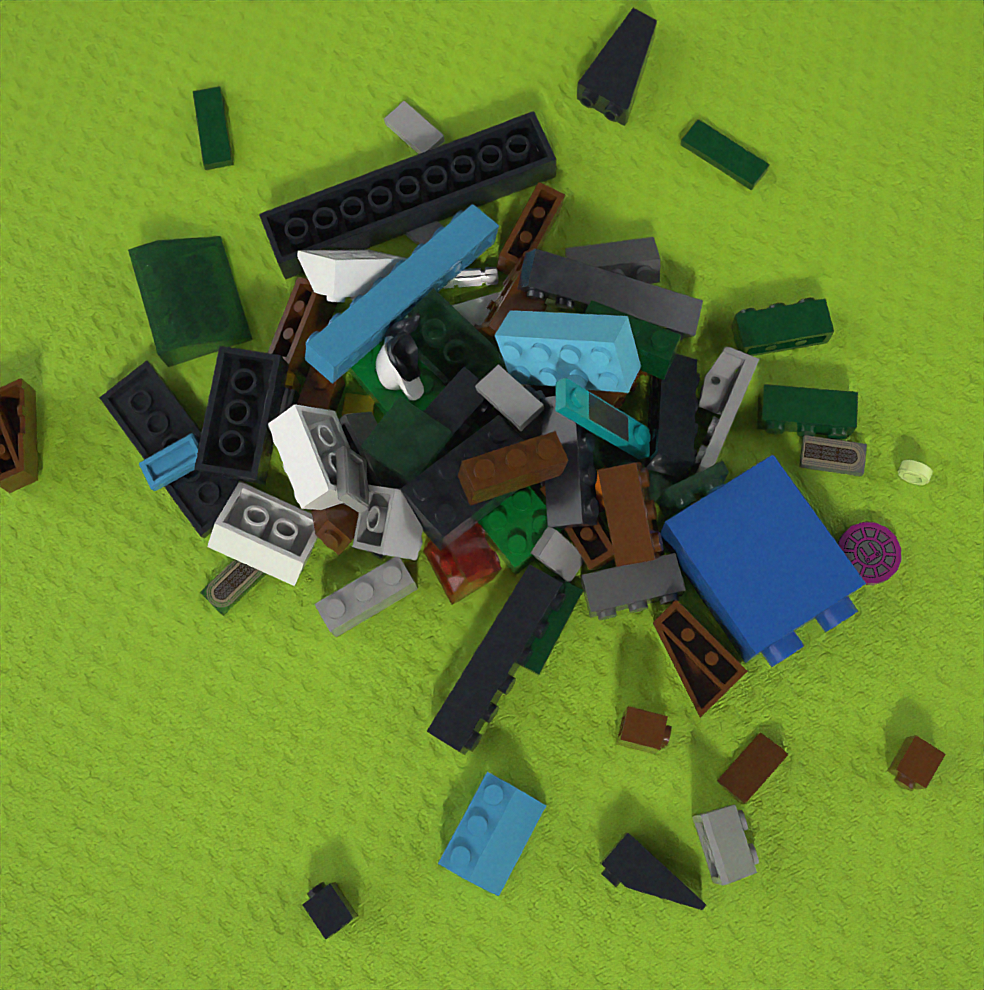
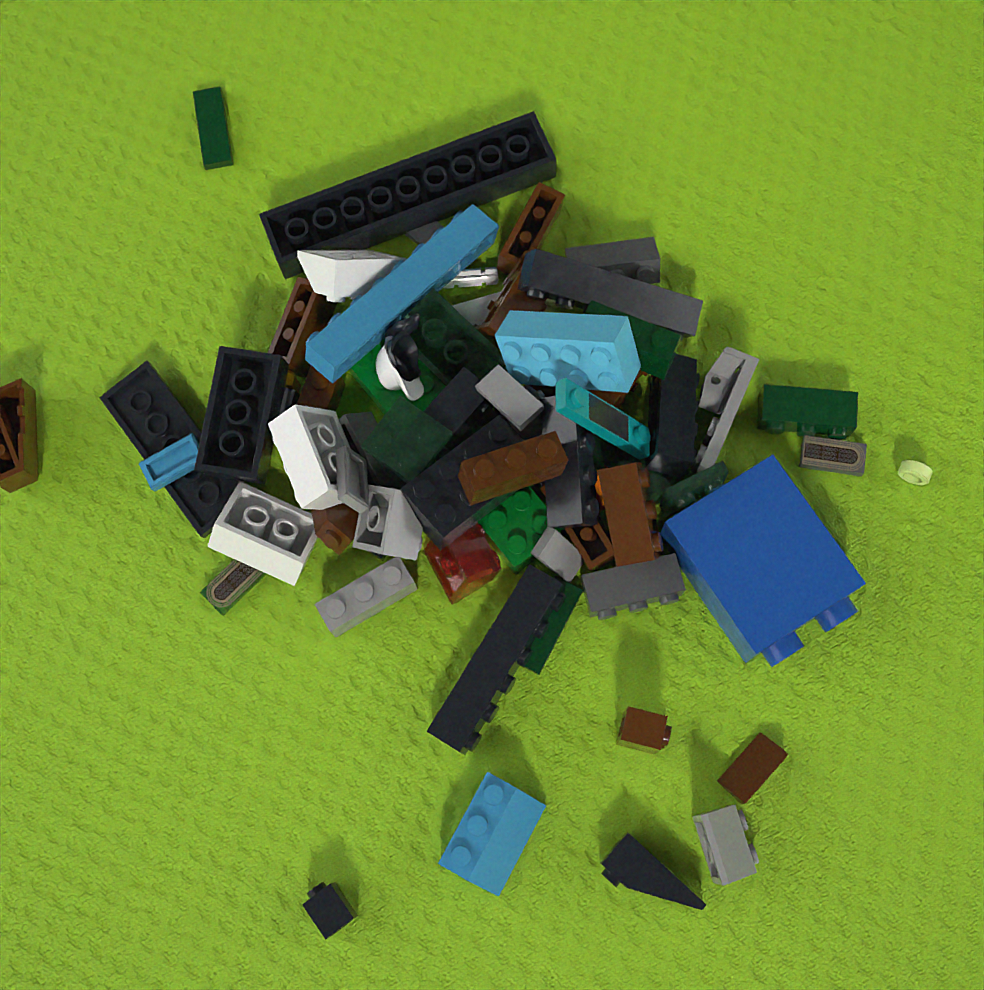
(189, 297): clear green slope -> none
(358, 403): yellow tile -> none
(413, 128): light grey tile -> none
(618, 69): black slope -> none
(698, 657): reddish brown wedge -> none
(724, 154): dark green tile -> none
(782, 327): dark green brick -> none
(872, 551): tile -> none
(915, 763): reddish brown brick -> none

